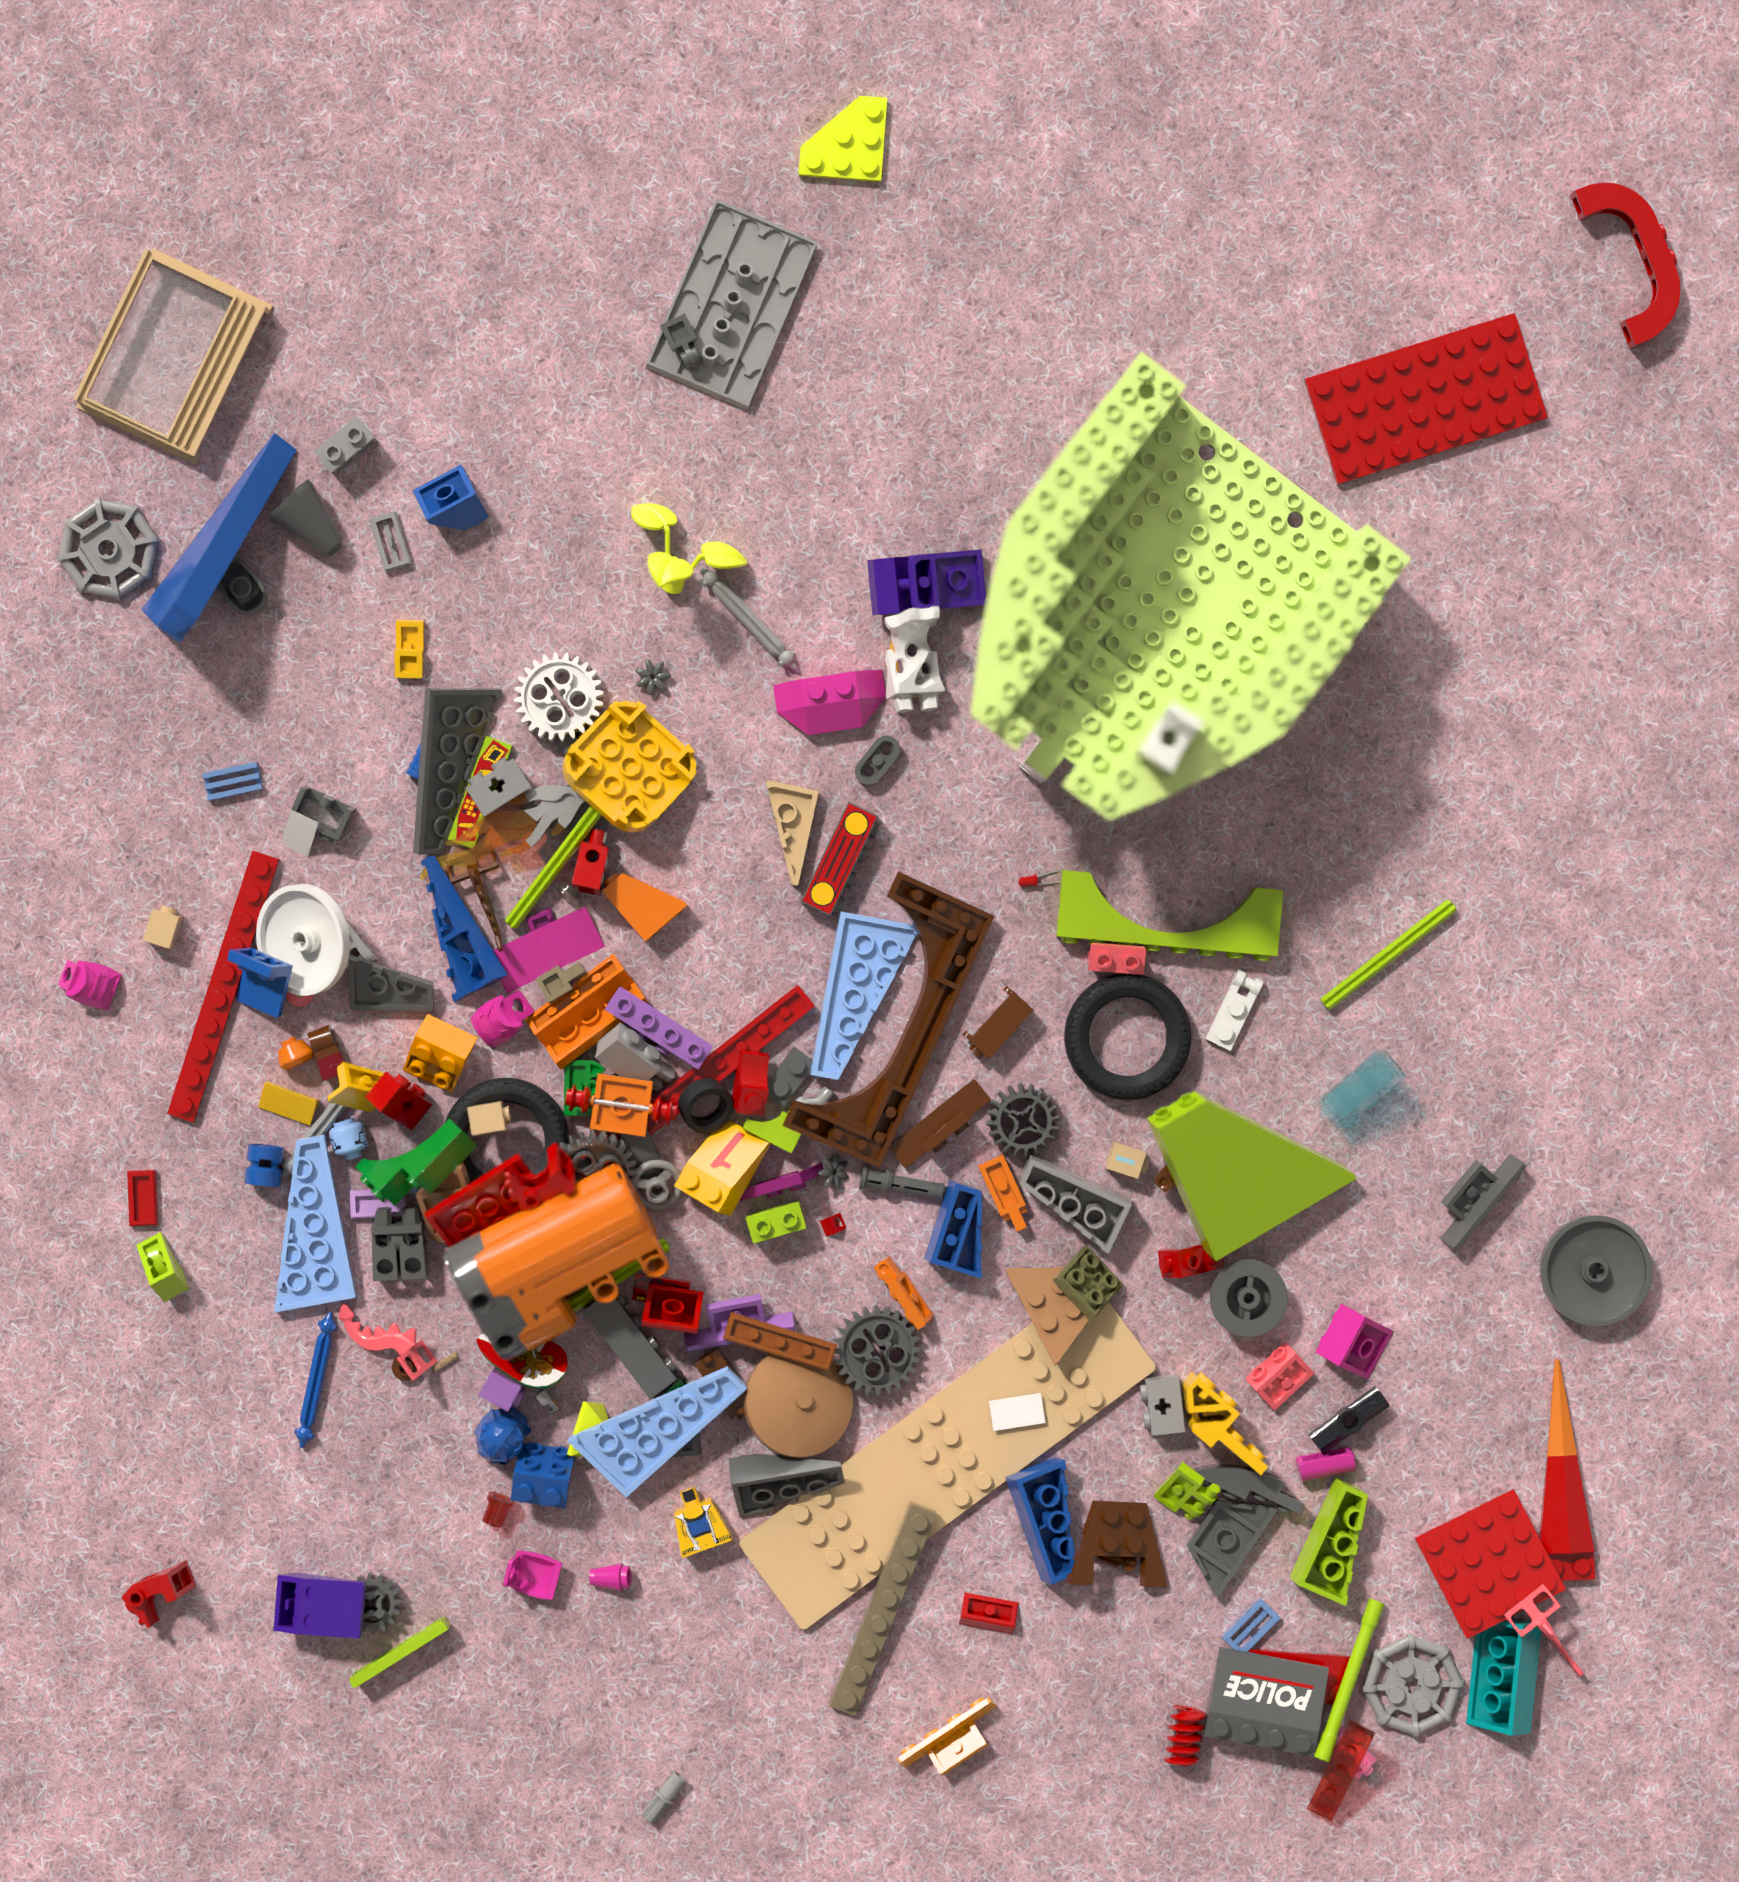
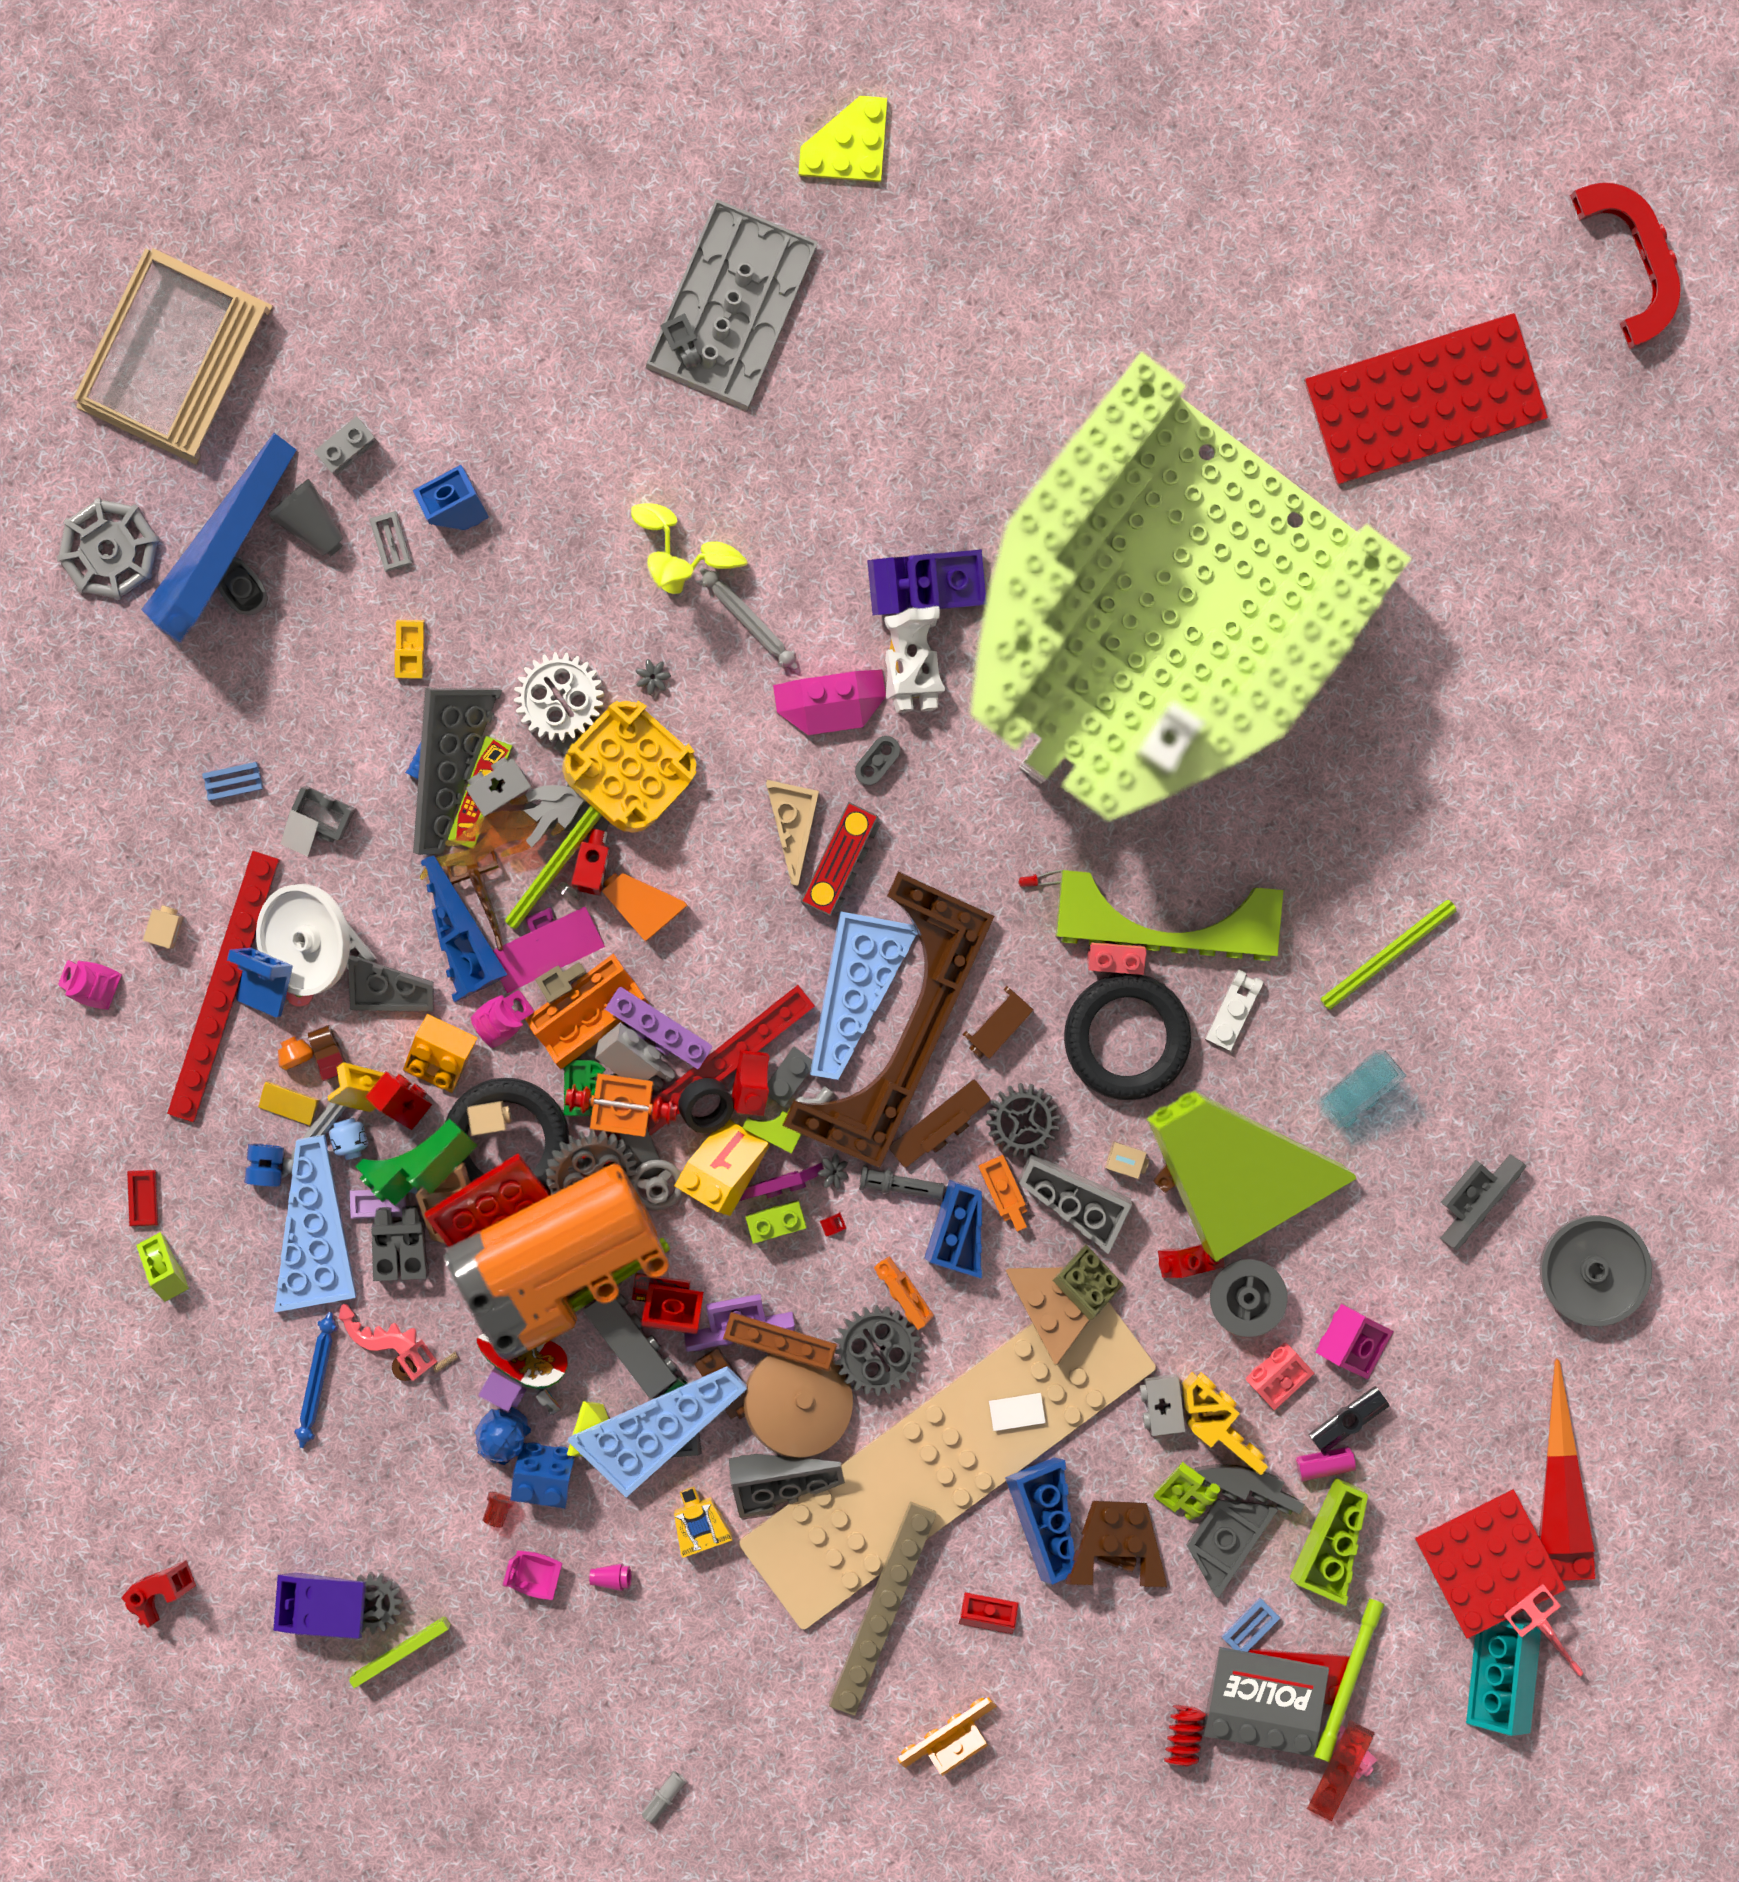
(556, 1178): red tile -> none
(1418, 1700): light grey plate -> none

